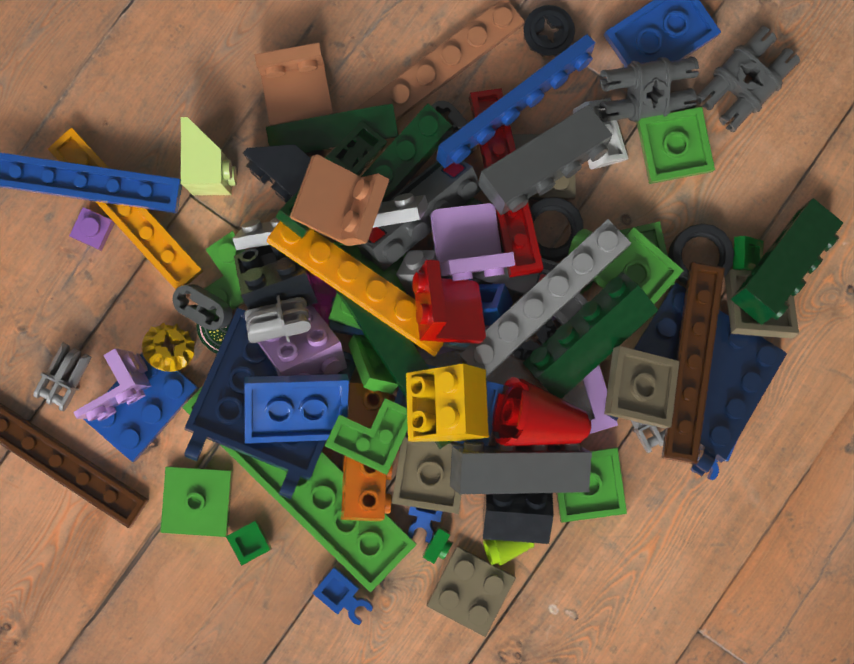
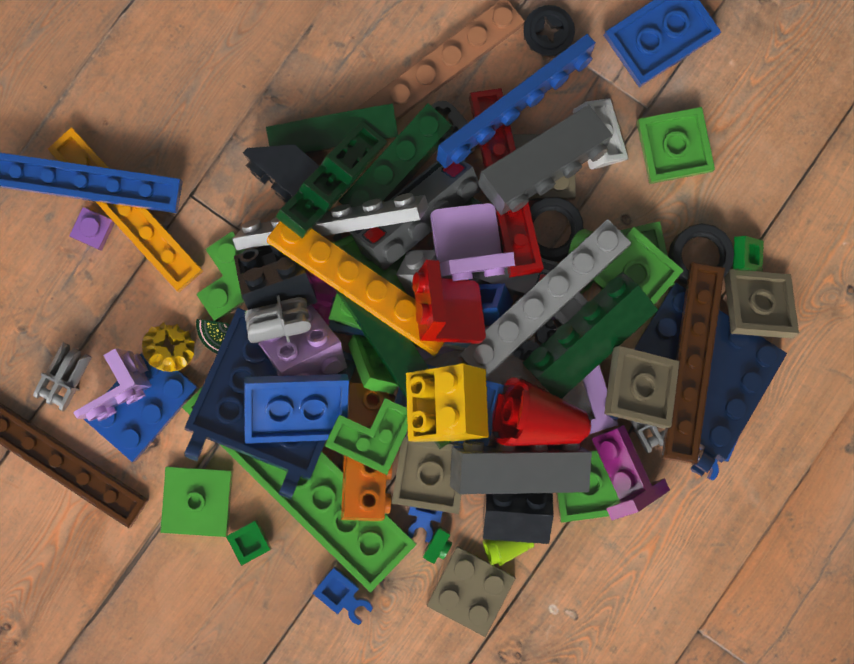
(203, 164): yellowish green slope -> none
(205, 302): dark grey beam -> none
(294, 83): nougat bracket -> none
(339, 201): nougat bracket -> none
(626, 474): none -> magenta bracket
(648, 89): dark grey pin -> none
(763, 82): dark grey pin -> none
(787, 262): dark green brick -> none

